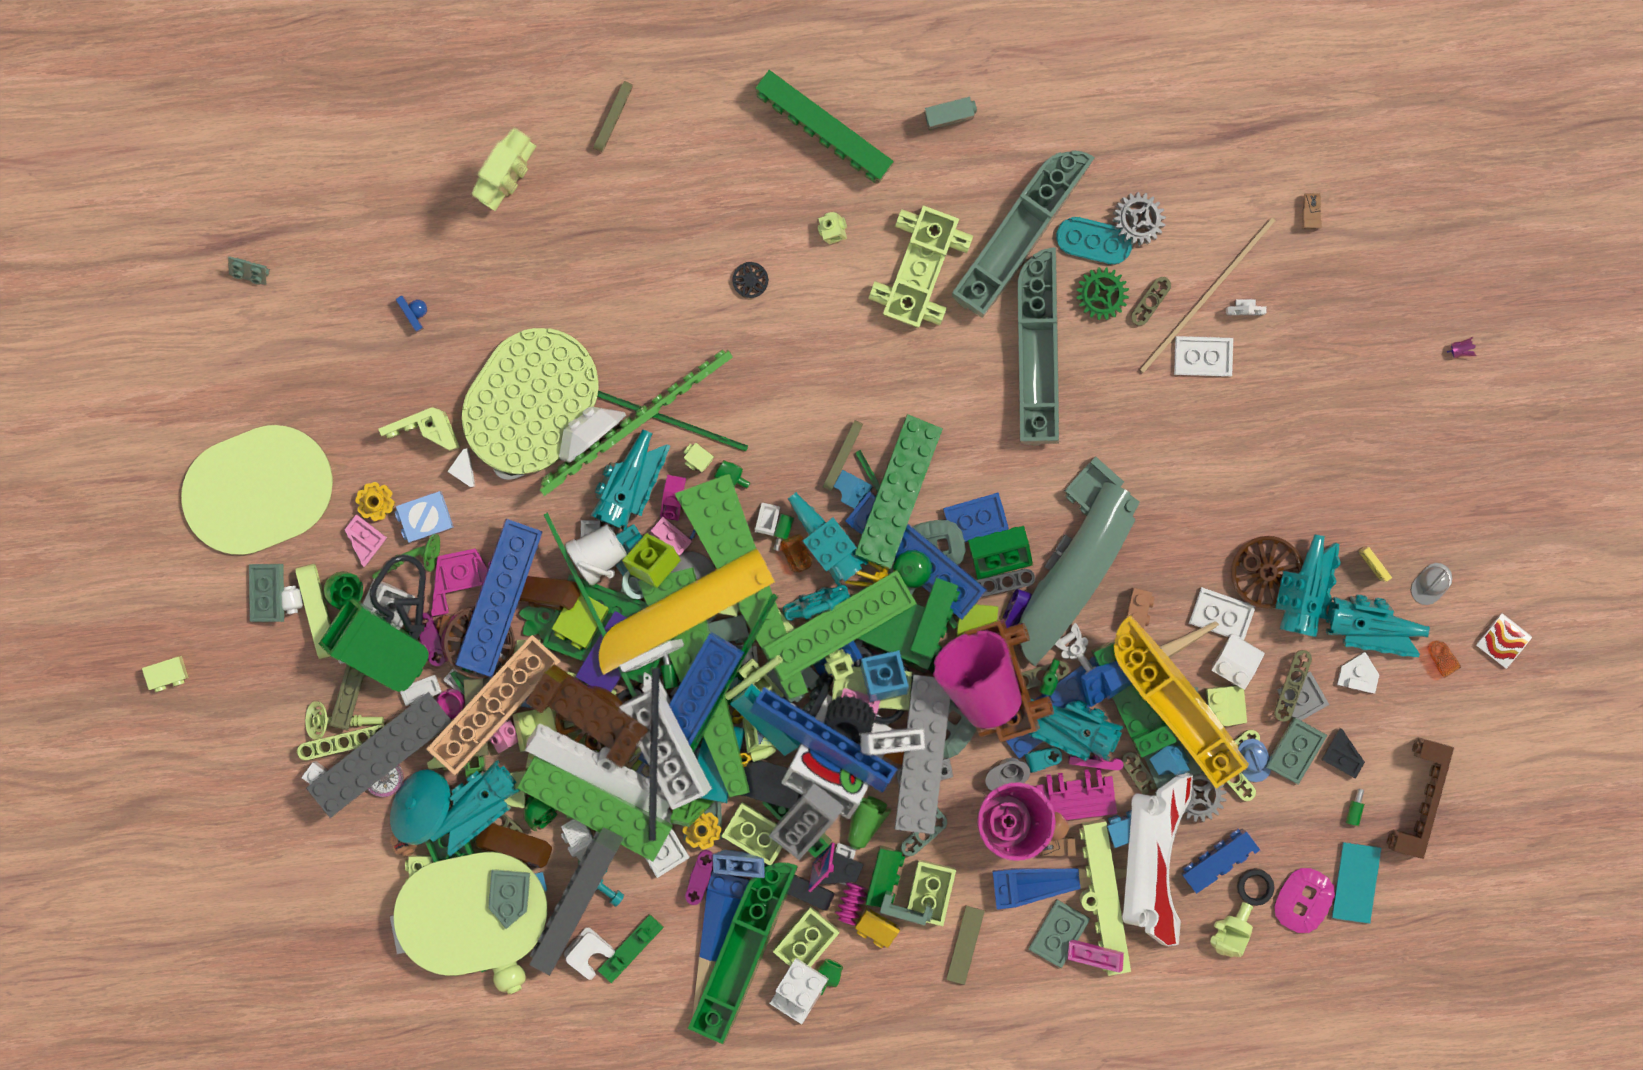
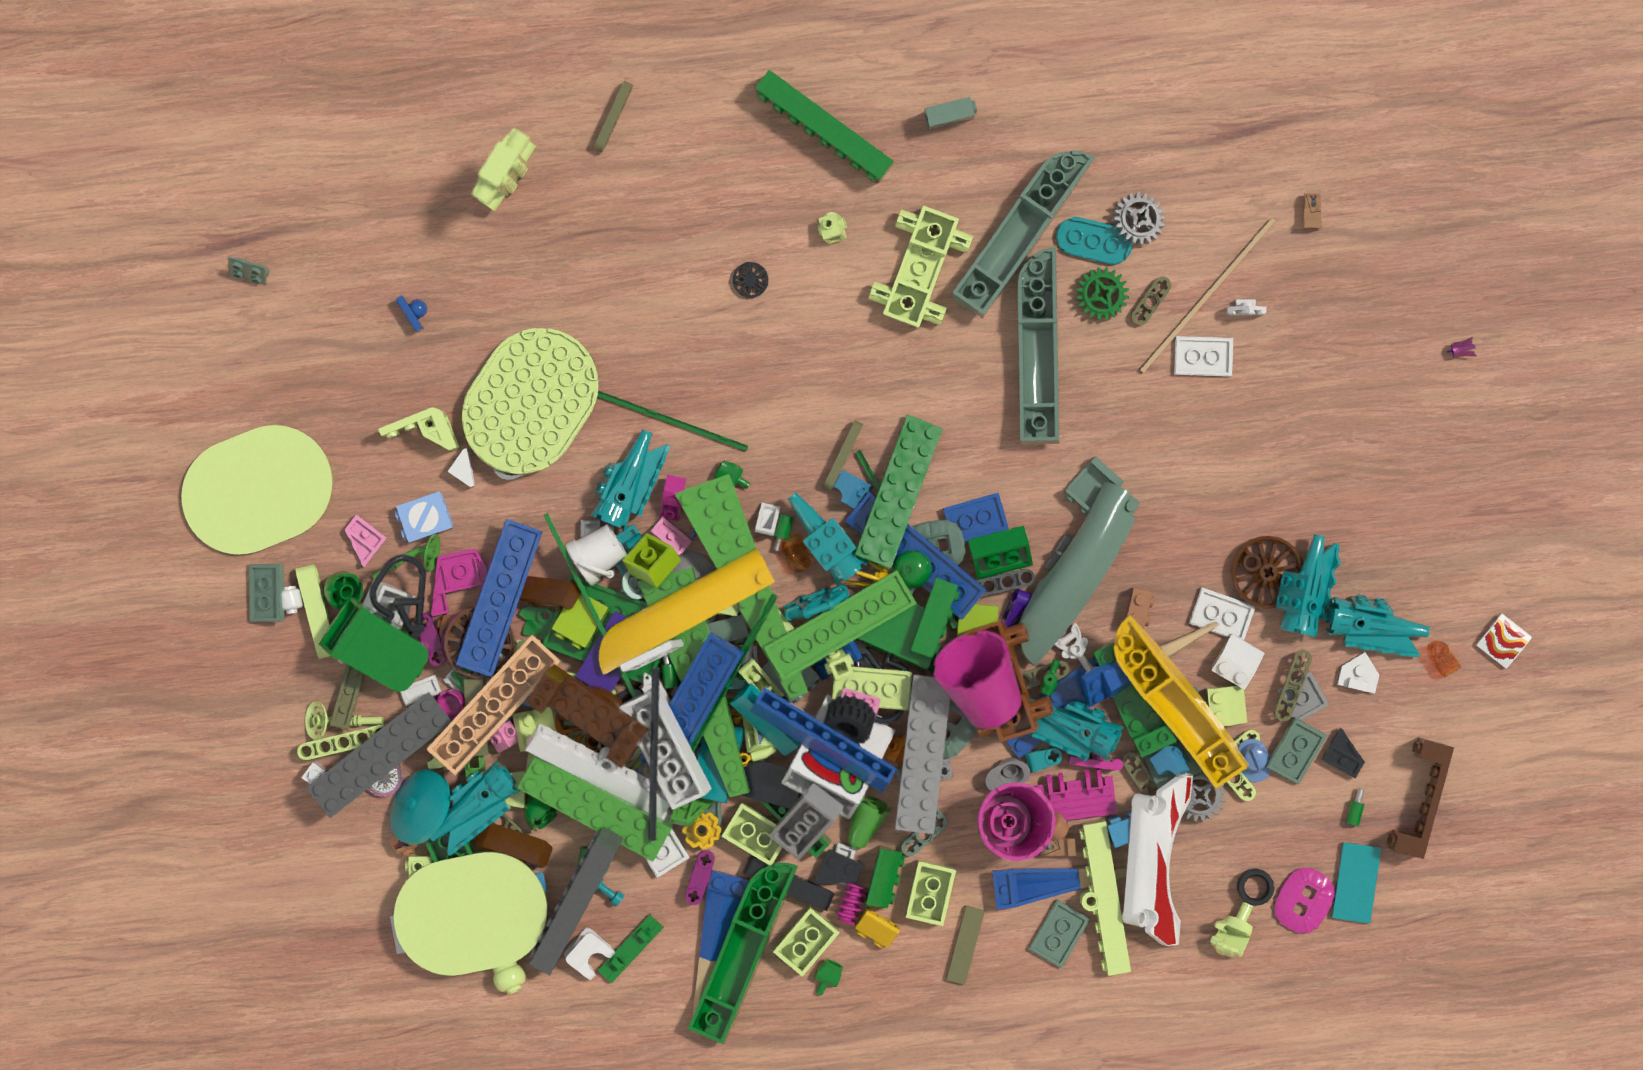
(165, 673): yellowish green brick -> none
(367, 508): yellow plant -> none
(508, 895): sand green tile -> none
(577, 836): white brick -> none
(587, 430): white wedge -> none
(629, 424): bright green wing -> none
(697, 457): yellowish green brick -> none
(738, 863): medium blue slope -> none
(754, 677): yellowish green piece -> none
(799, 991): white bracket -> none
(818, 695): black hinge -> none
(822, 867): piece -> none
(884, 676): dark azure brick -> none
(892, 741): white brick -> none
(904, 913): sand green panel -> none
(1095, 956): dark pink plate -> none
(1219, 860): blue wedge -> none
(1374, 563): light yellow tile -> none
(1431, 584): light grey piece -> none

